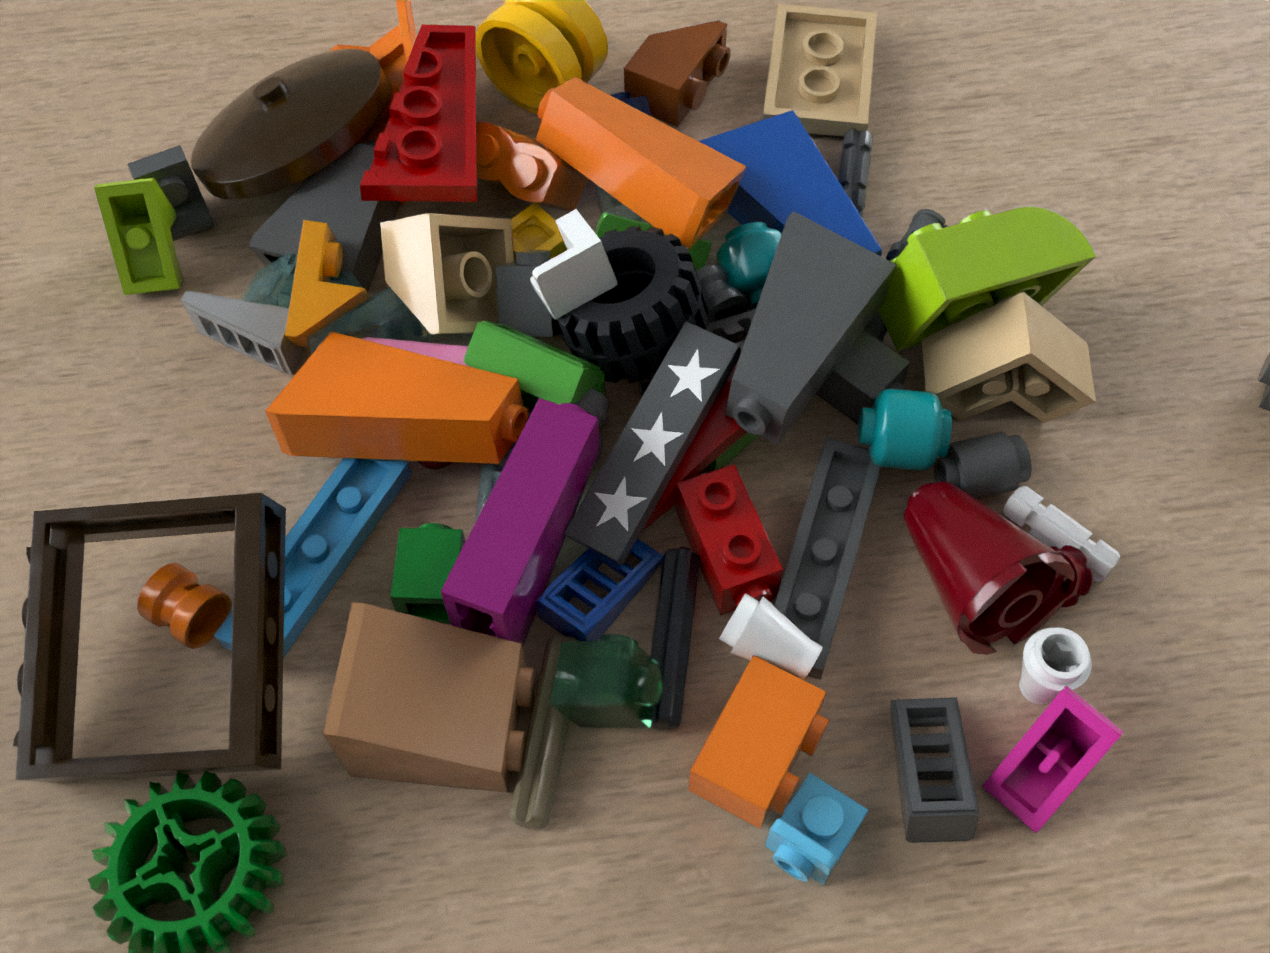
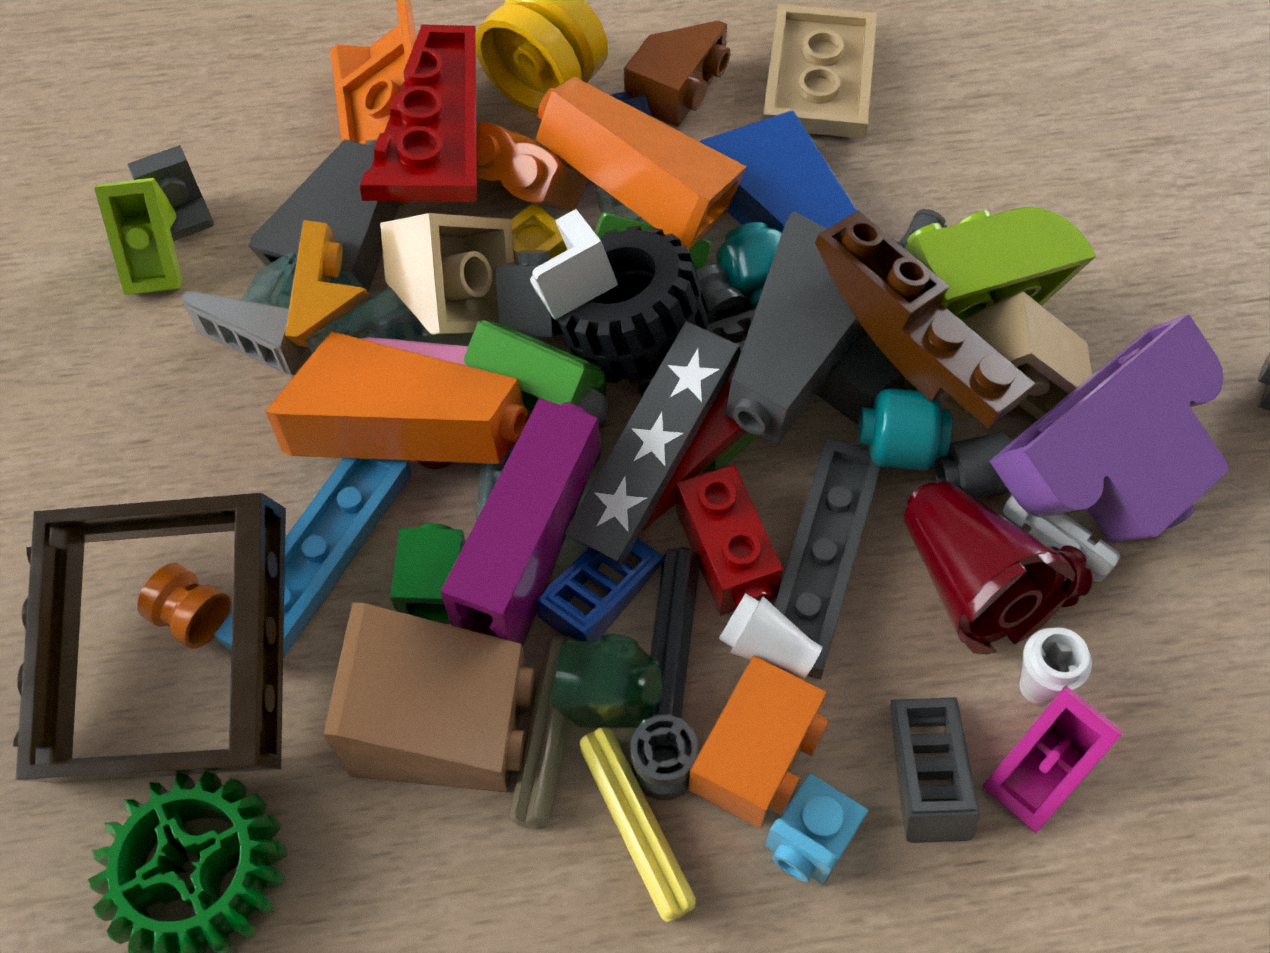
(291, 124): dark brown dish -> none
(637, 825): none -> light yellow axle
(659, 770): none -> dark grey wheel
(855, 166): dark grey axle -> none
(904, 316): none -> reddish brown slope
(1125, 439): none -> medium lavender brick

